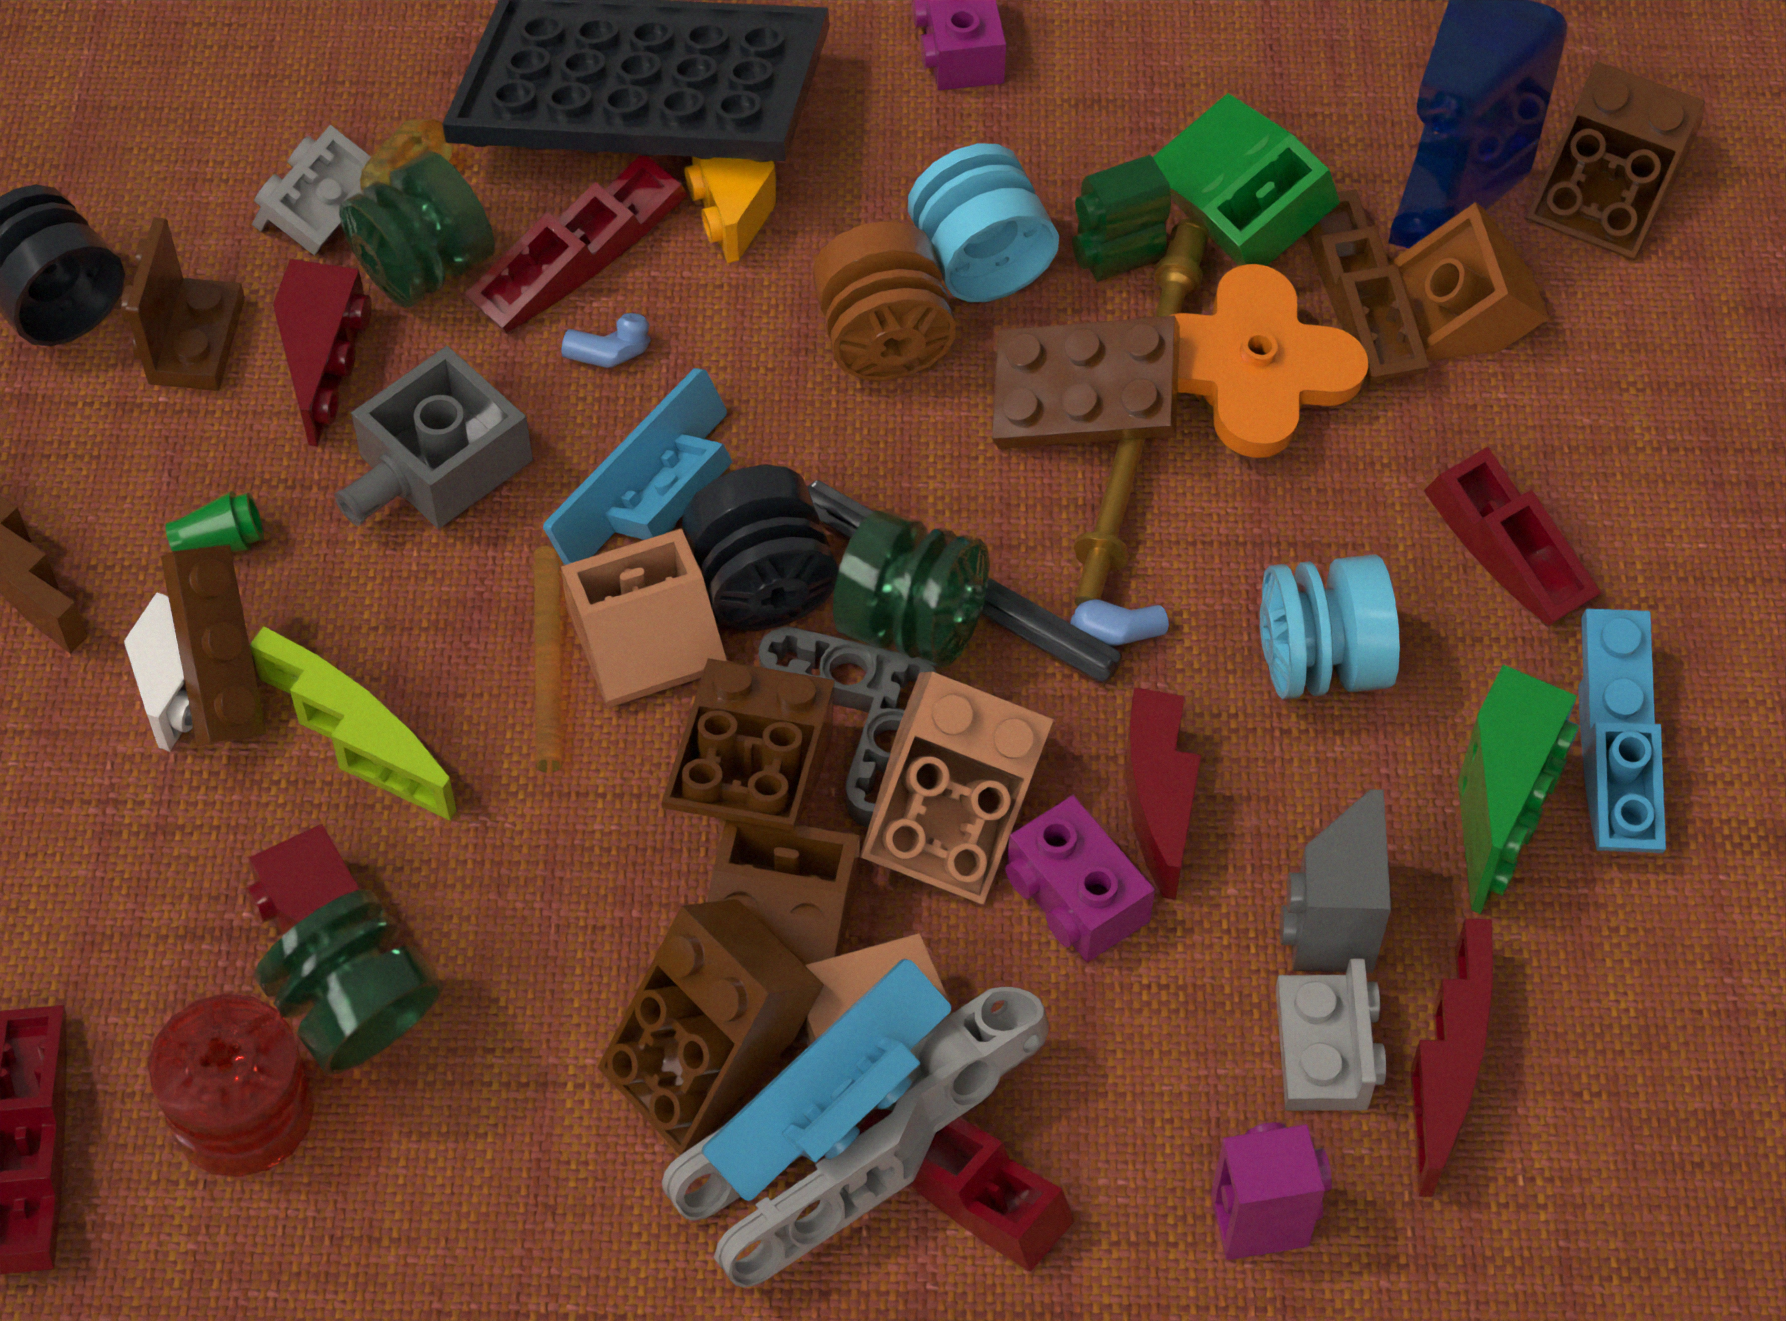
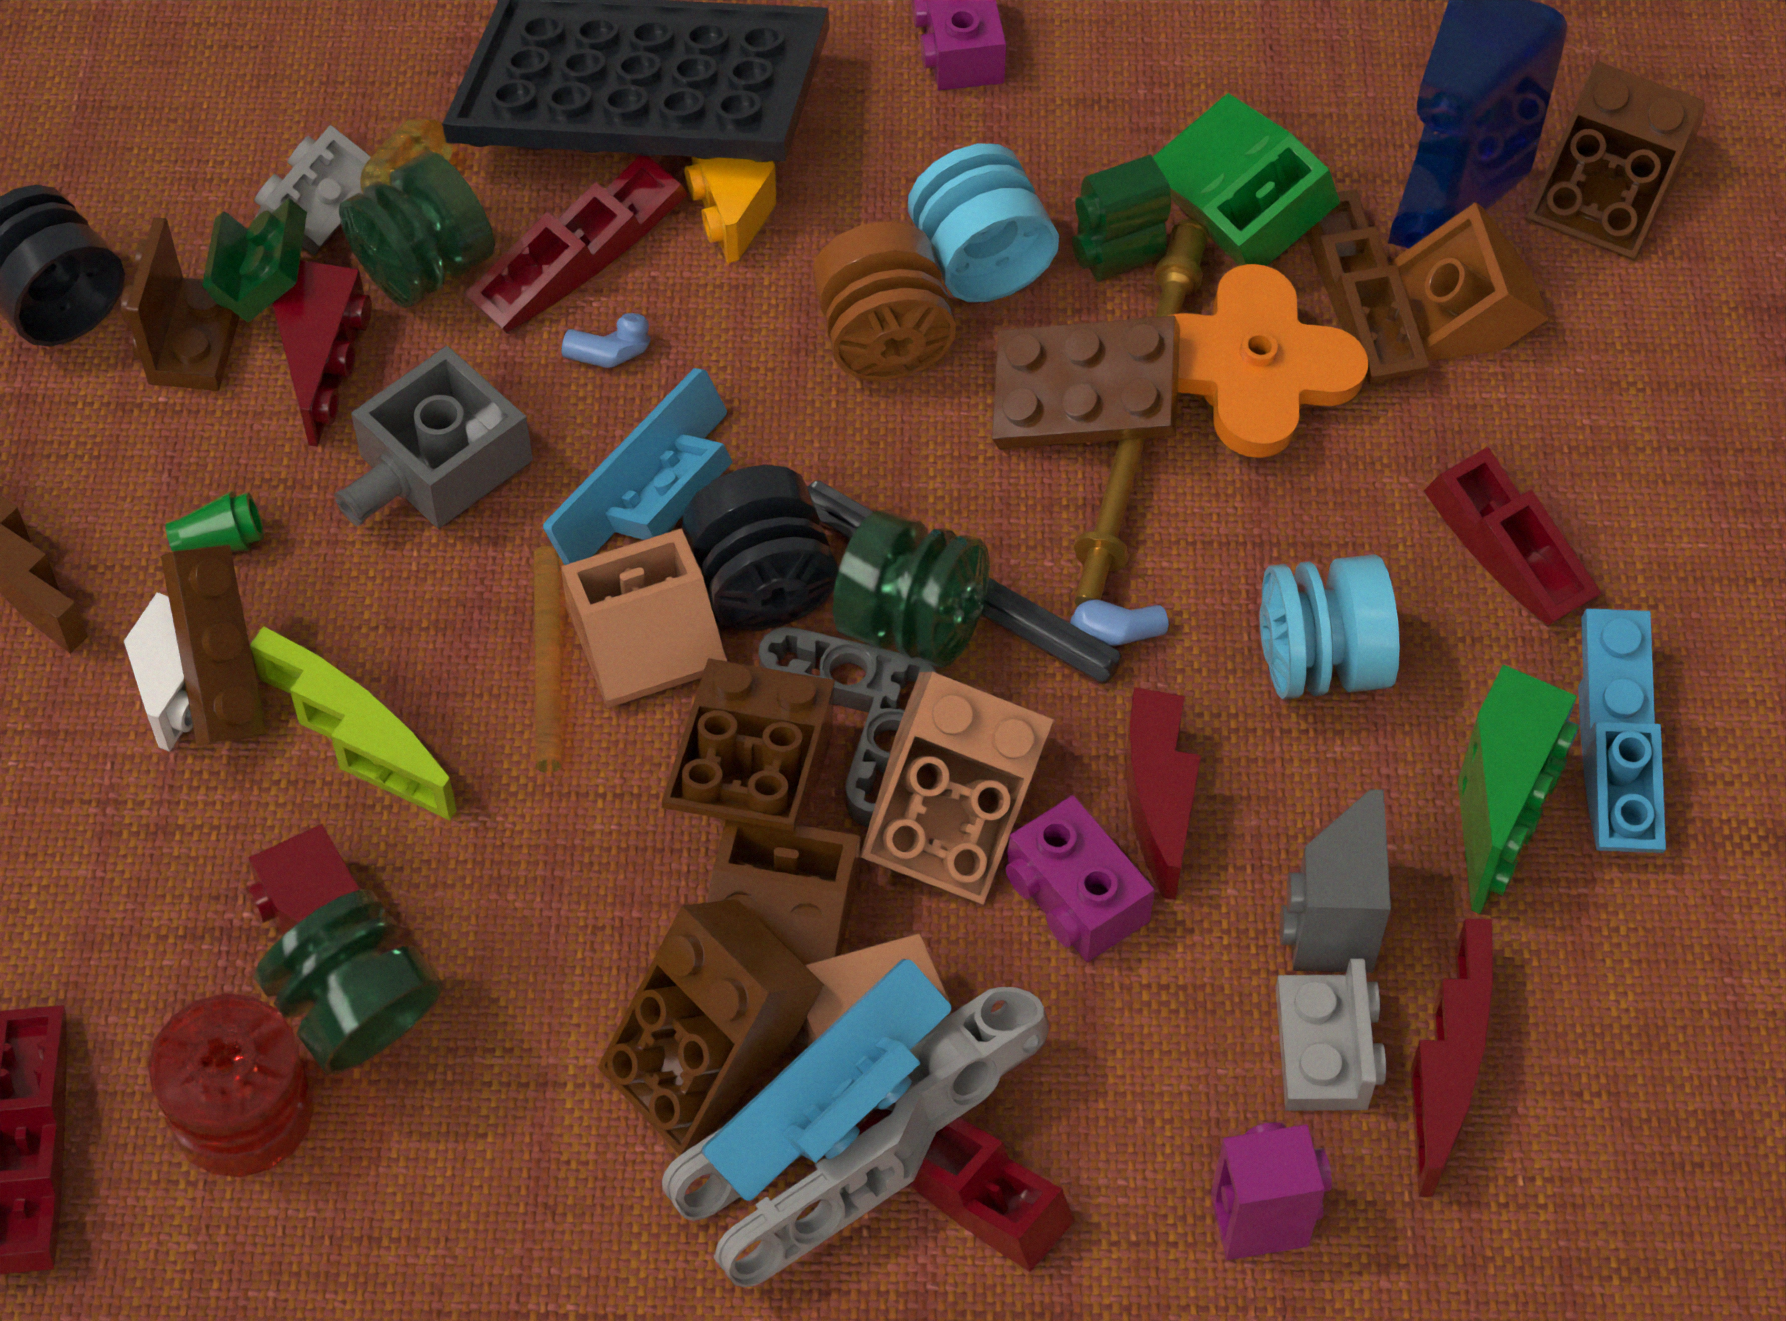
(254, 264): none -> dark green bracket

